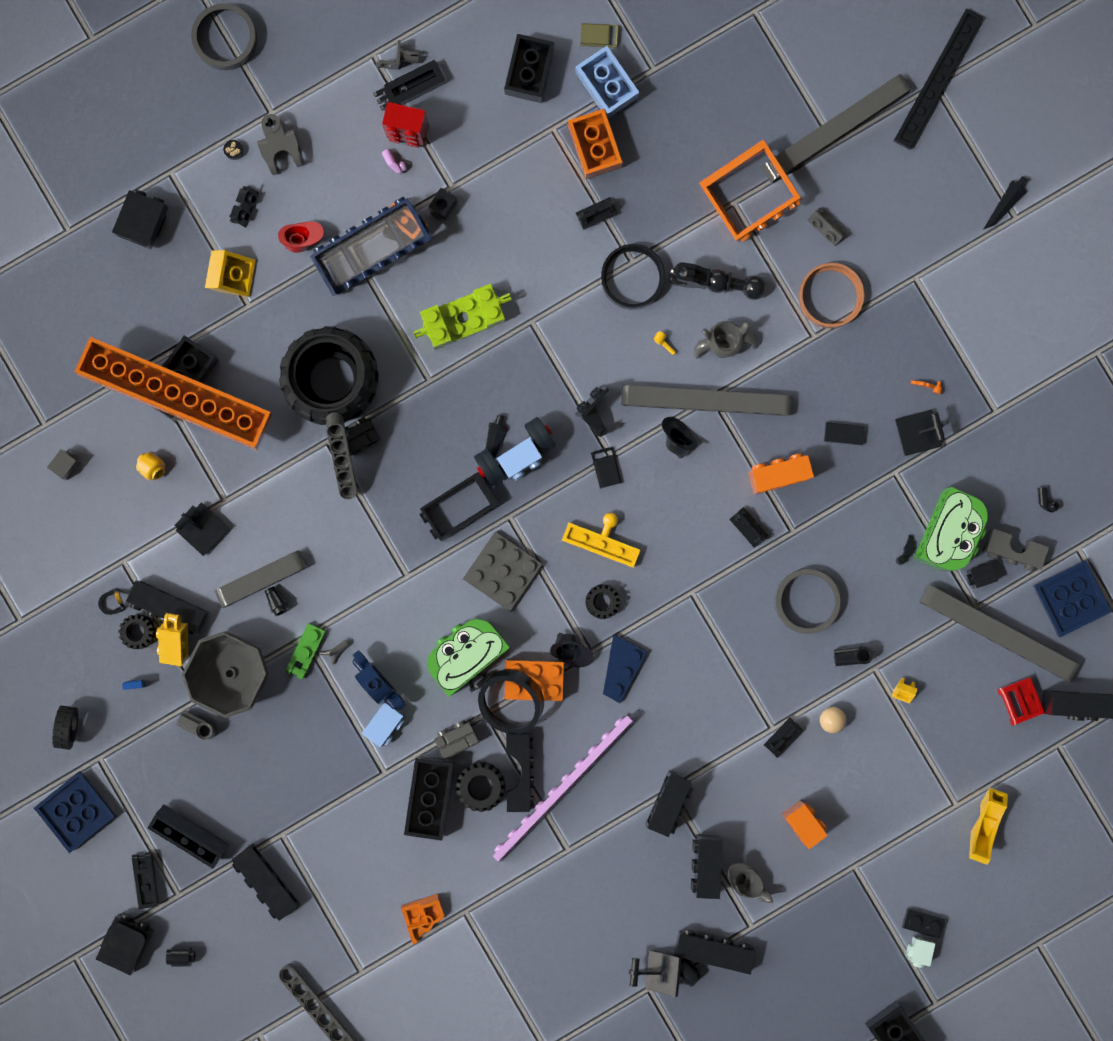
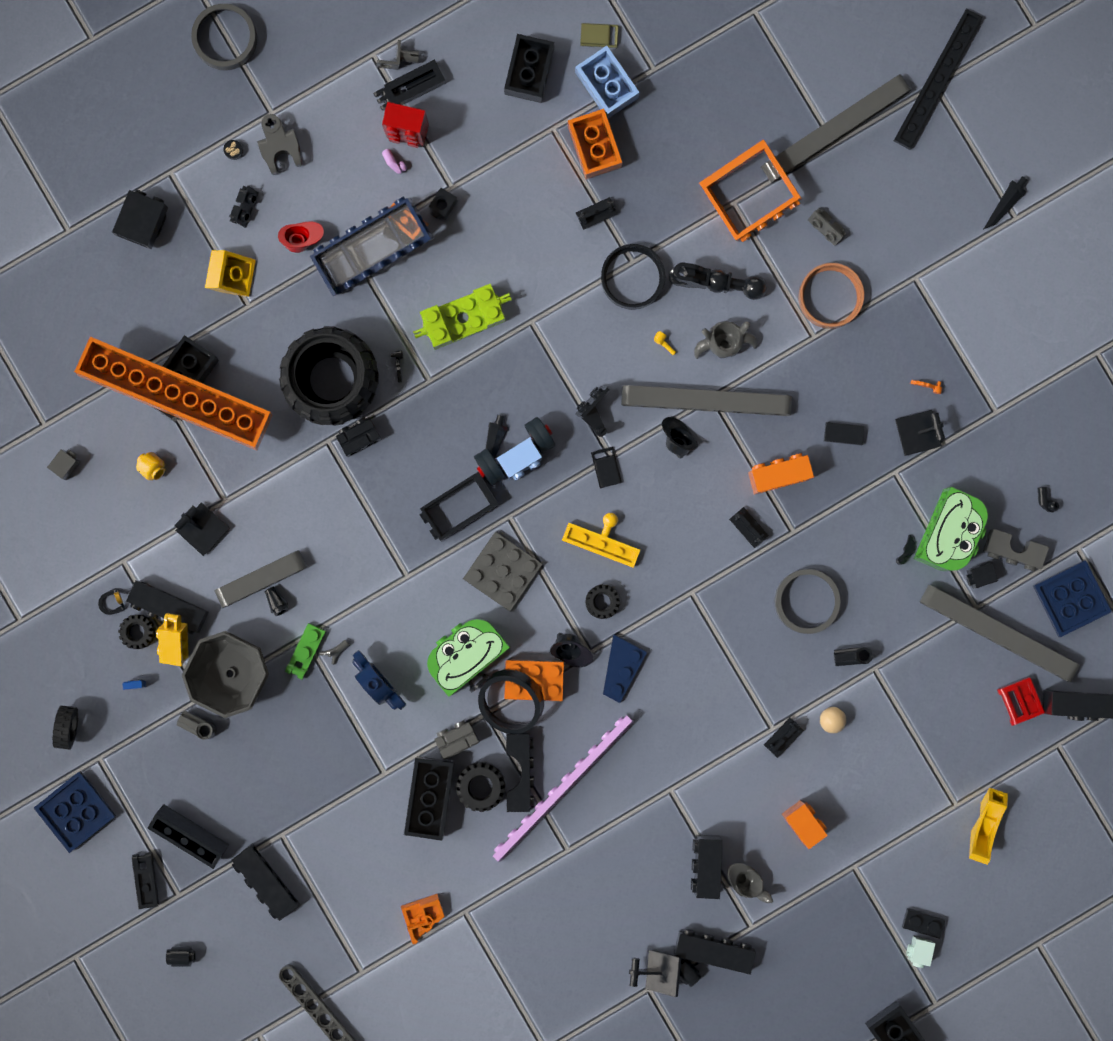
(124, 943): black brick -> none
(341, 455): dark grey beam -> none
(383, 725): light blue brick -> none
(399, 355): none -> black piece
(669, 804): black brick -> none
(904, 692): yellow tile -> none

